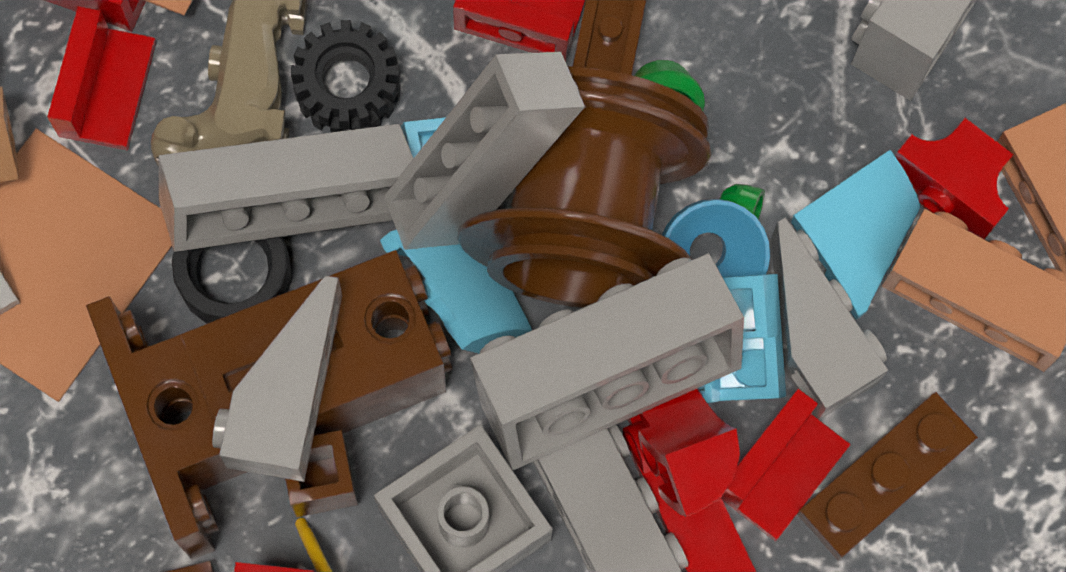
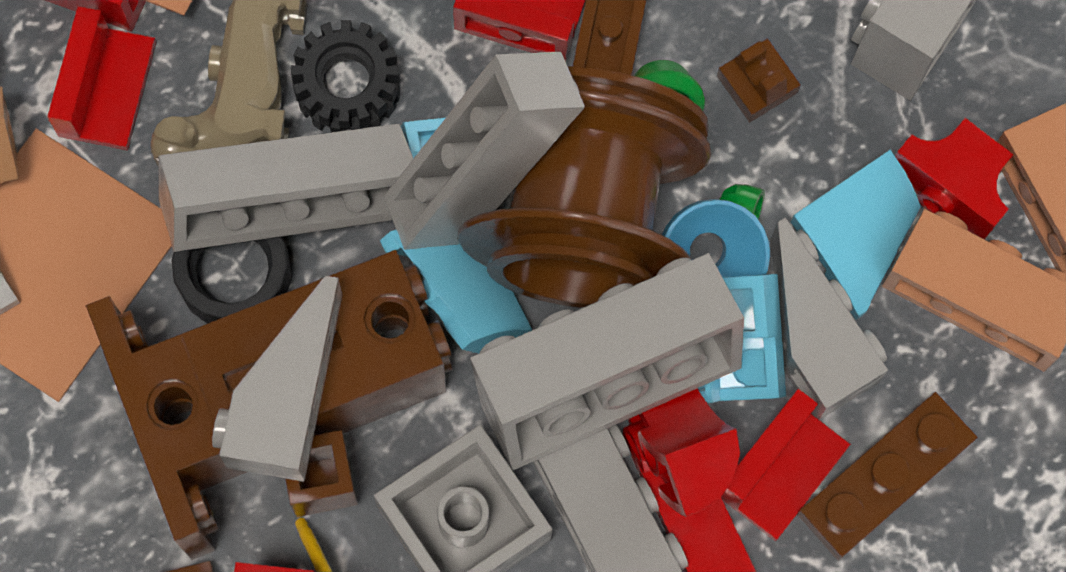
(758, 80): none -> reddish brown tile

